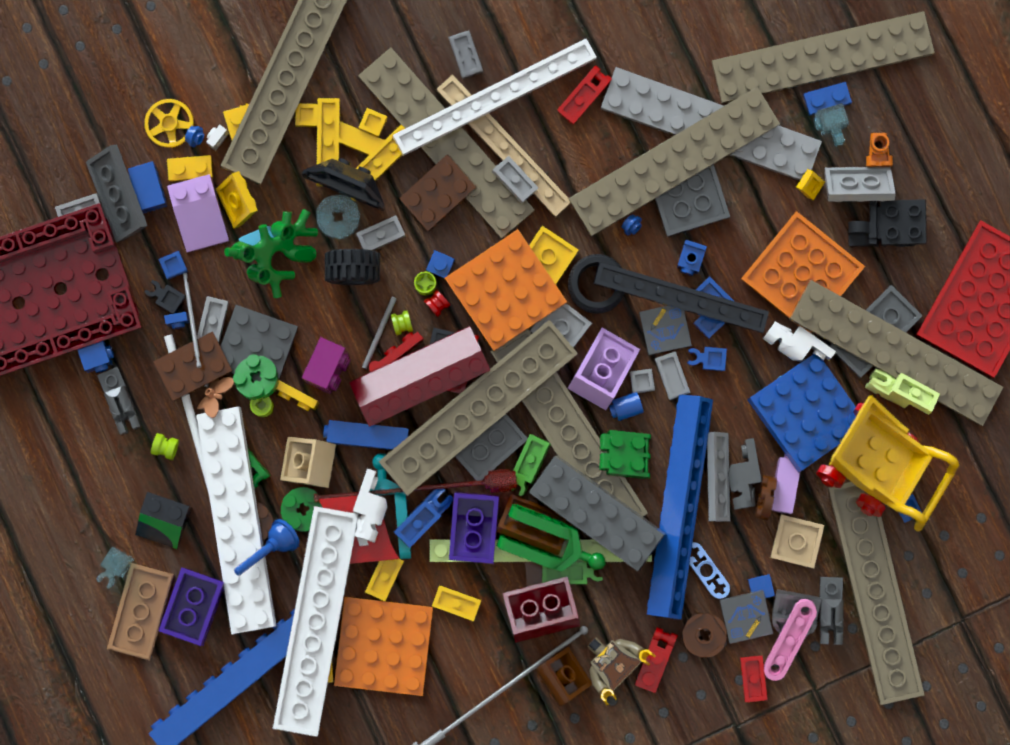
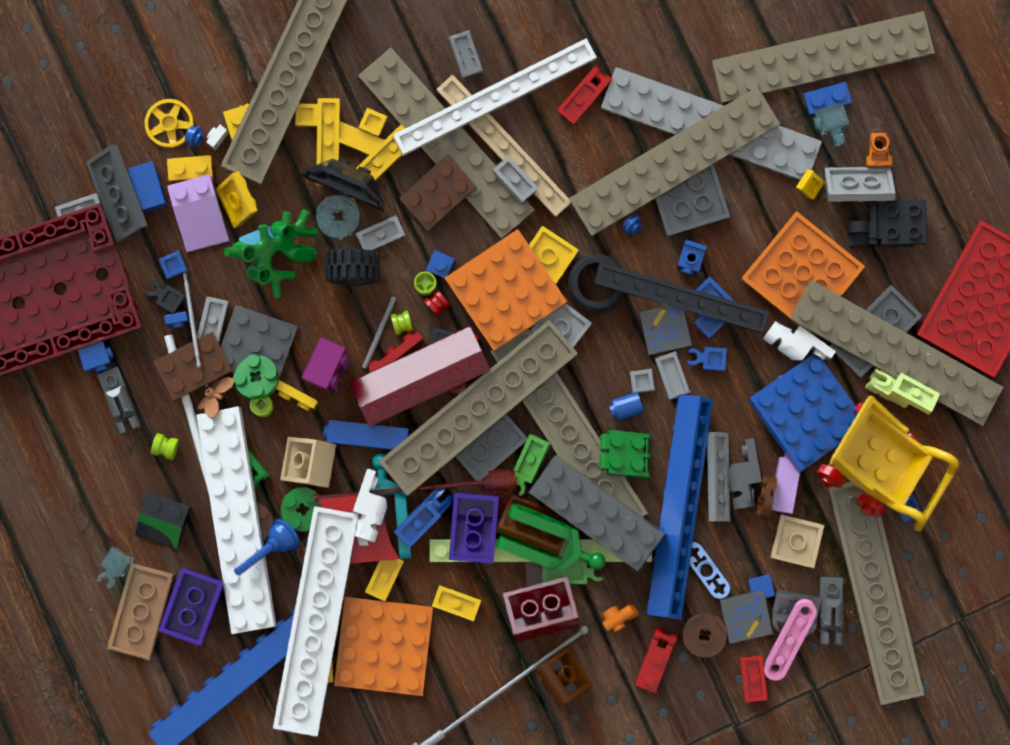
(603, 369): lavender slope -> none
(614, 664): torso -> none
(616, 619): none -> orange plate

